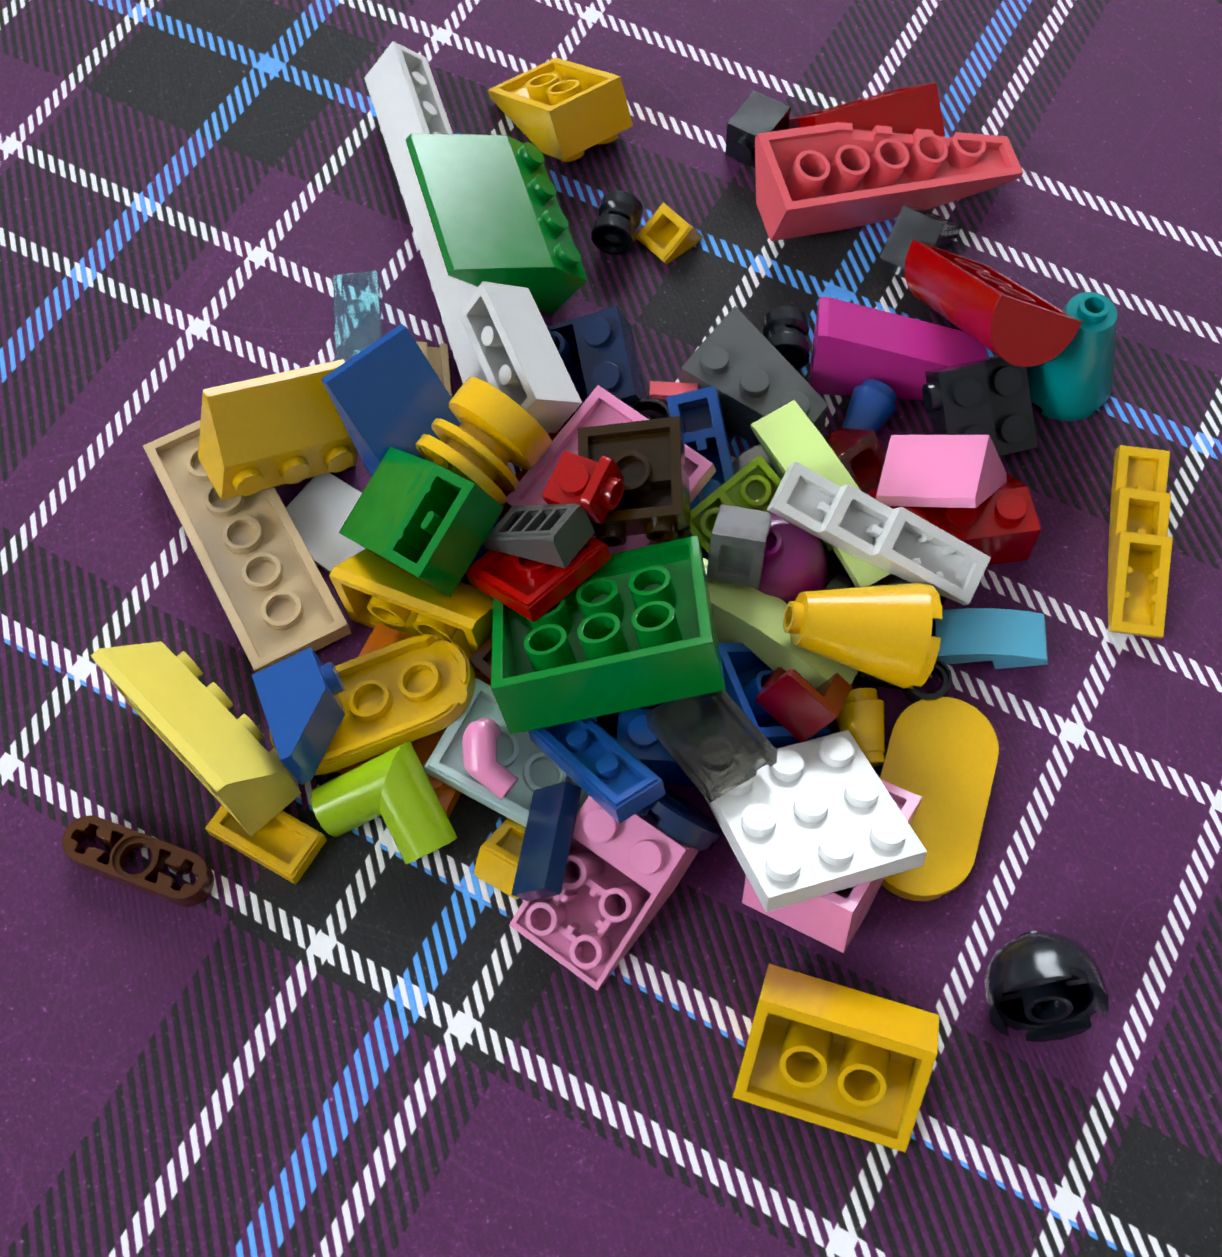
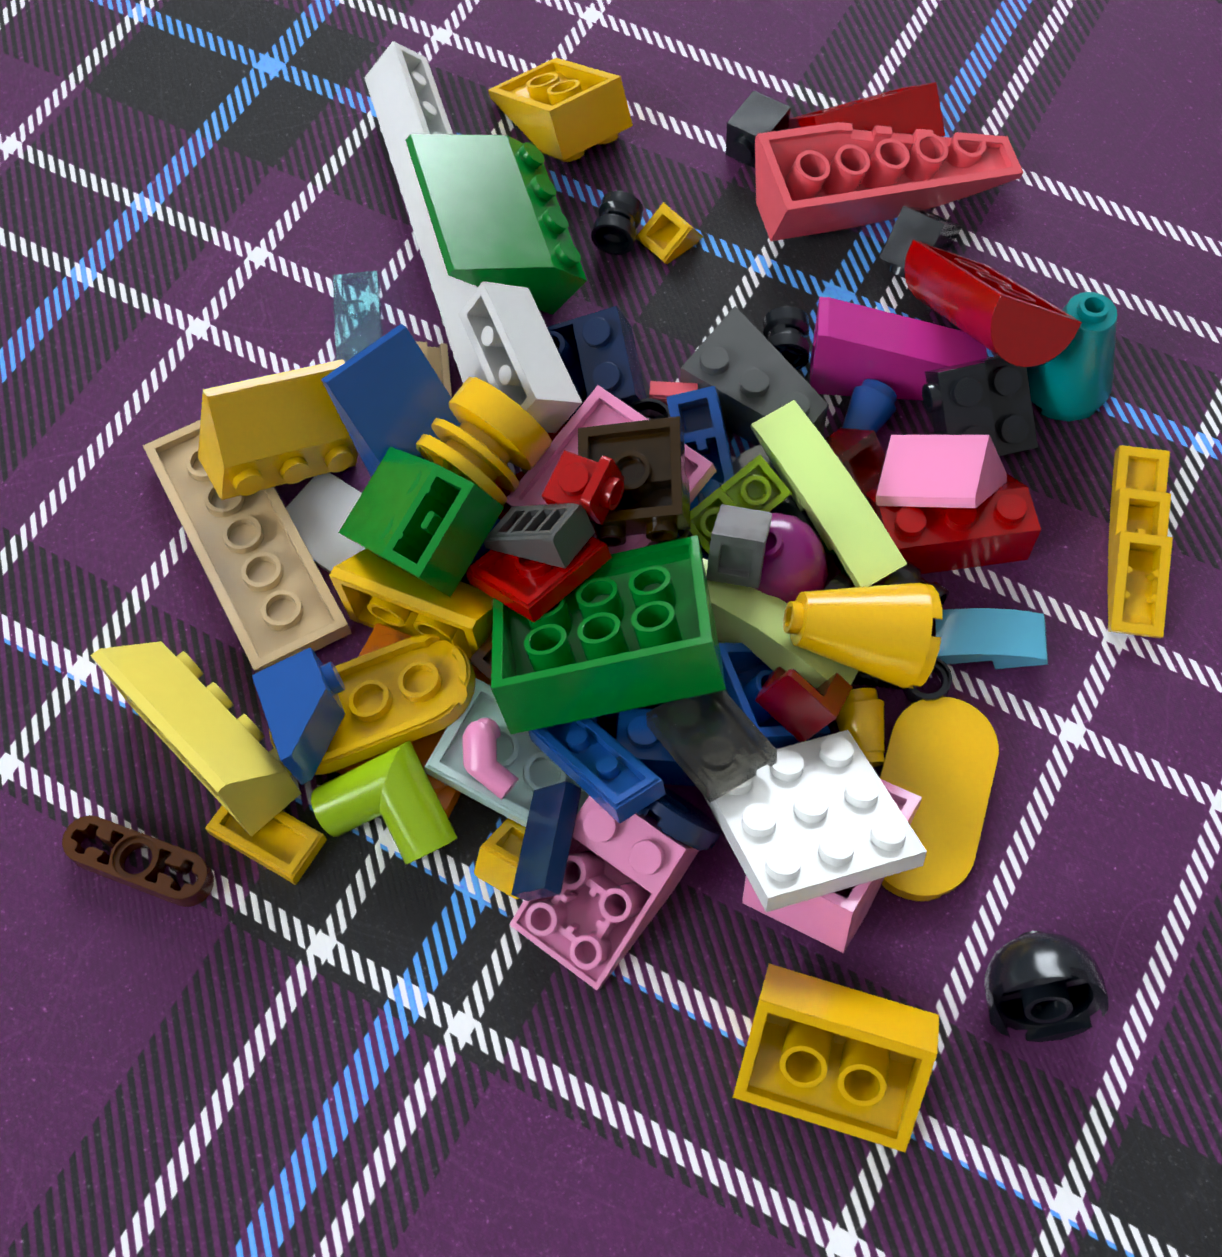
(878, 534): white slope -> none

